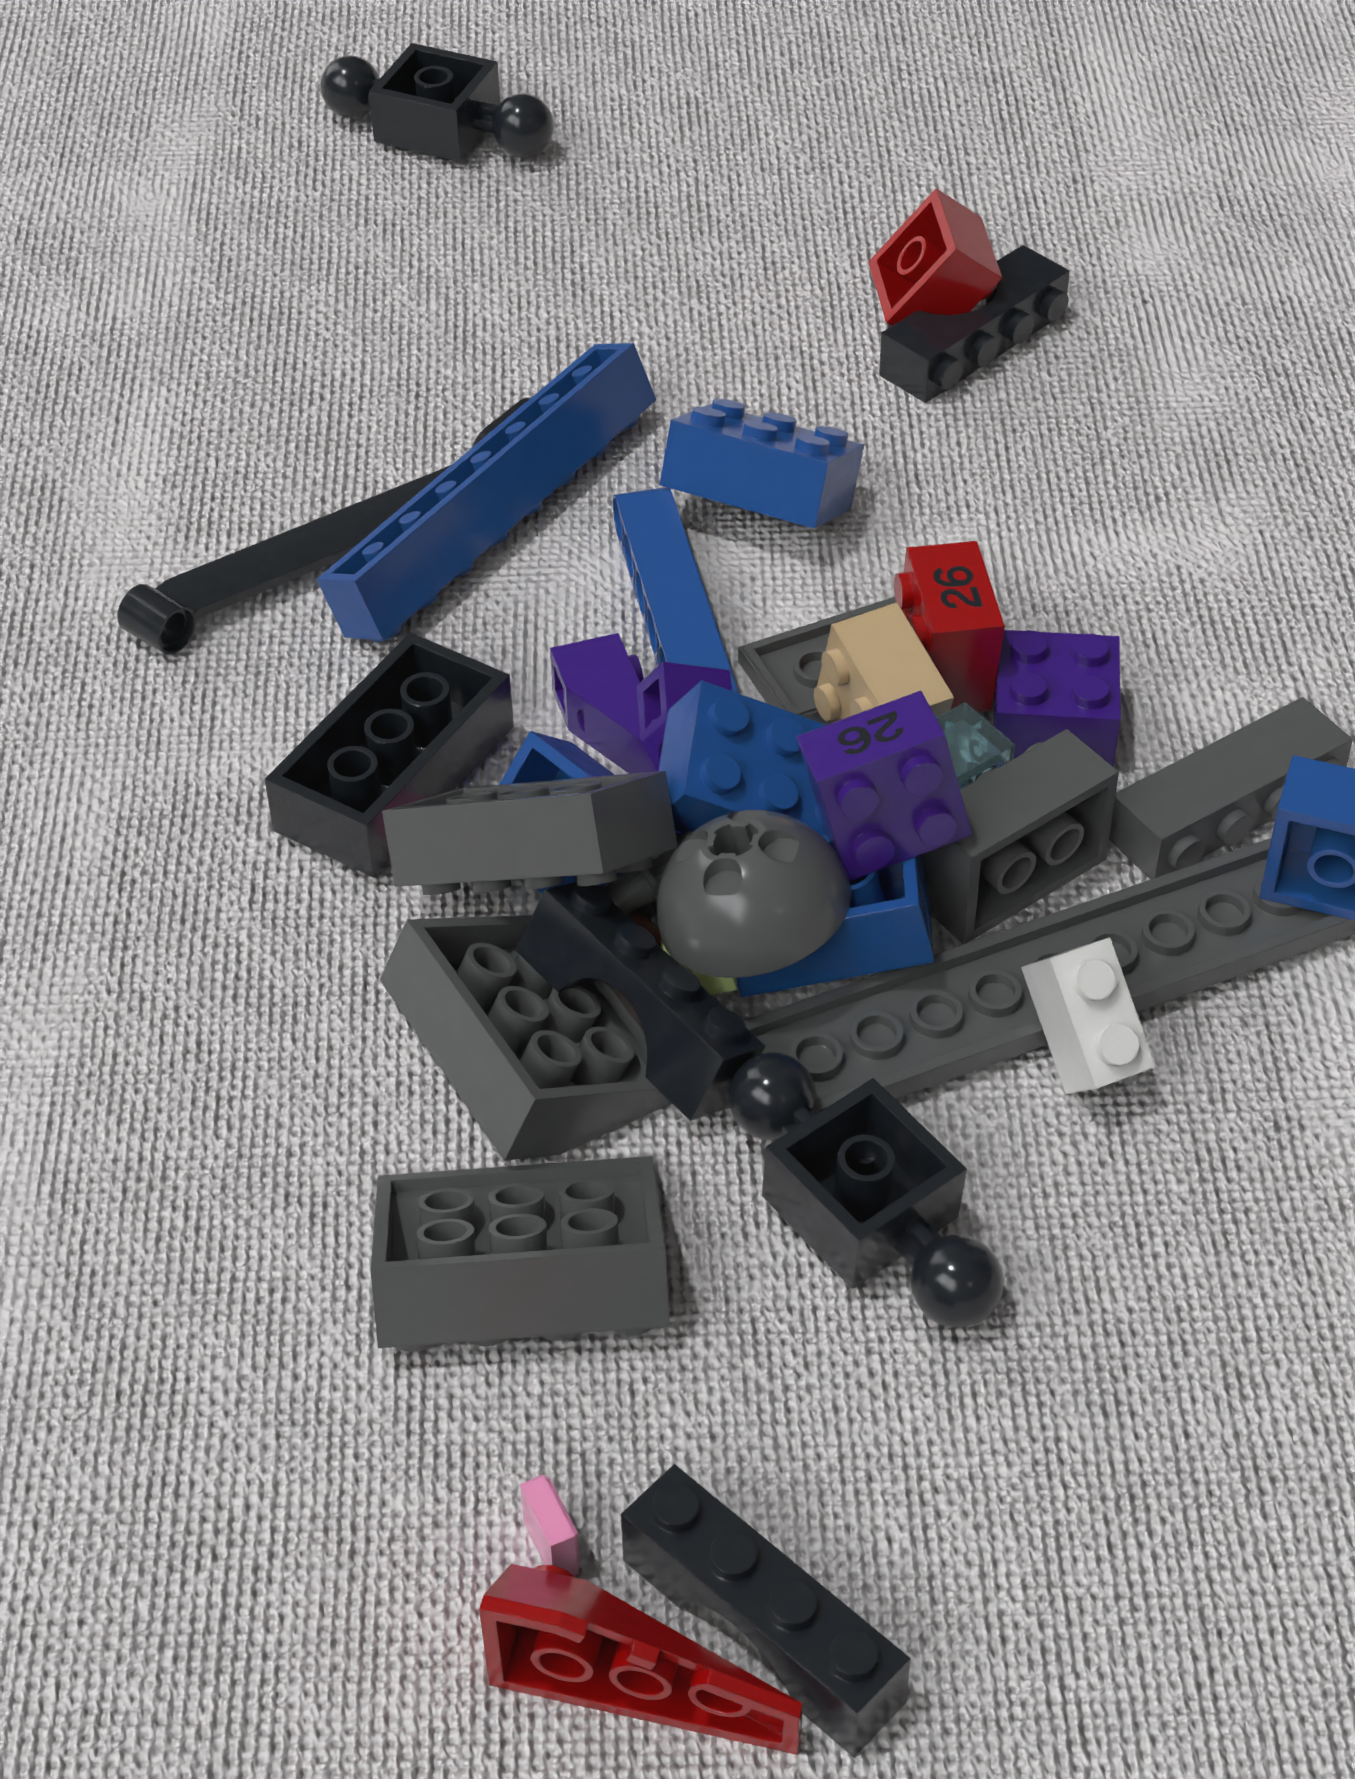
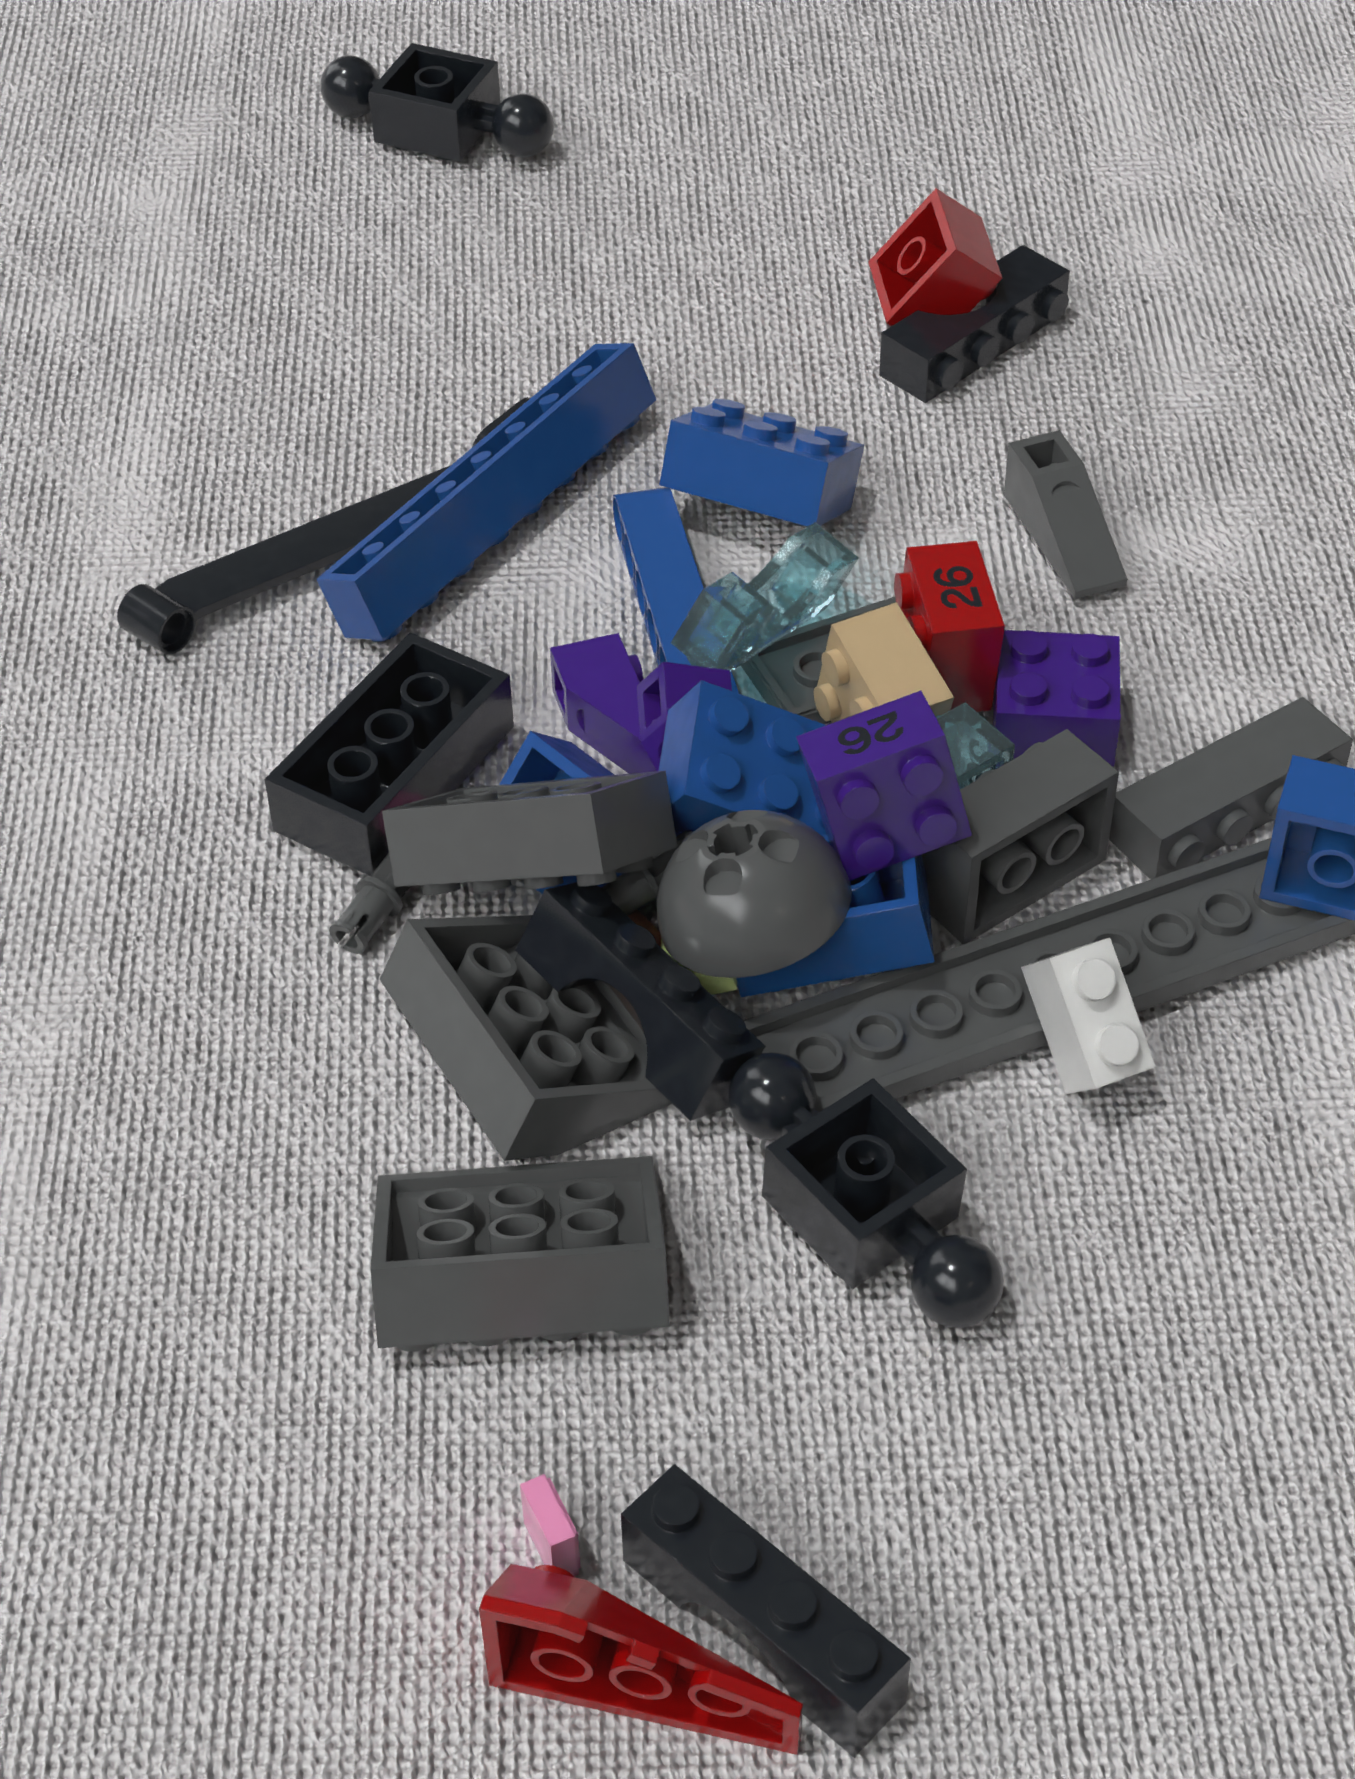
(370, 908): none -> dark grey axle
(742, 619): none -> clear light blue arch
(1062, 514): none -> dark grey slope

